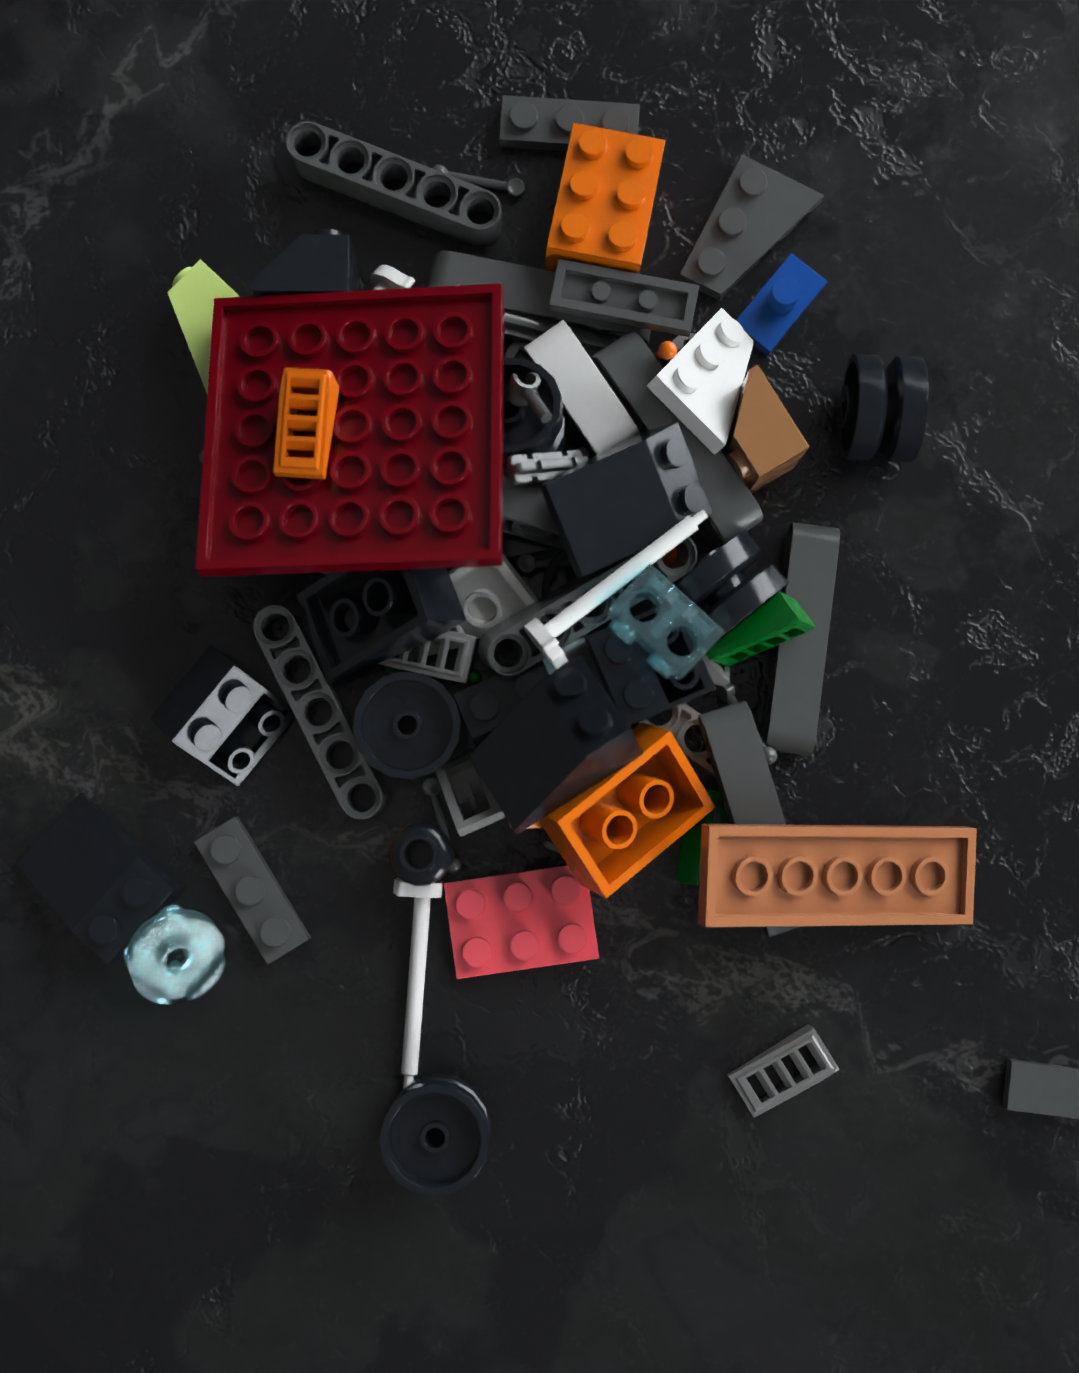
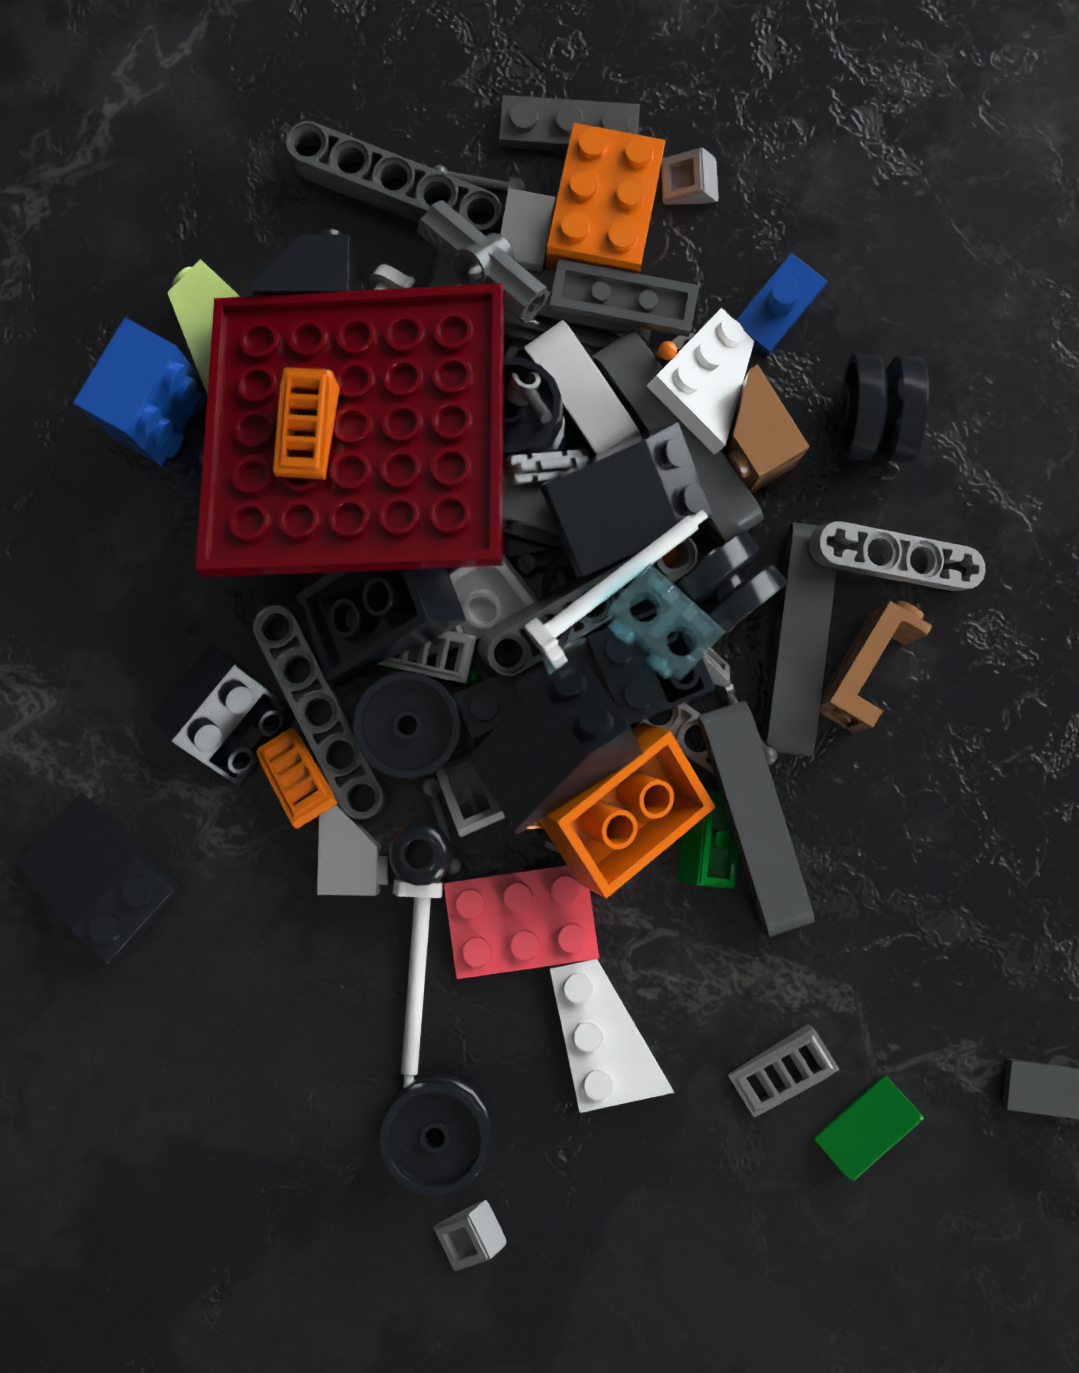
(143, 392): none -> blue brick
(161, 935): clear light blue plate -> none
(252, 890): dark grey plate -> none
(295, 774): none -> orange slope
(348, 857): none -> light grey slope
(470, 1236): none -> light grey slope
(482, 260): none -> dark grey piece
(528, 226): none -> light grey slope
(602, 1042): none -> white wing
(689, 178): none -> light grey slope
(745, 224): dark grey wing -> none
(766, 627): green slope -> none
(836, 875): nougat plate -> none
(840, 696): none -> medium nougat panel
(868, 1128): none -> green slope
(898, 553): none -> light grey beam

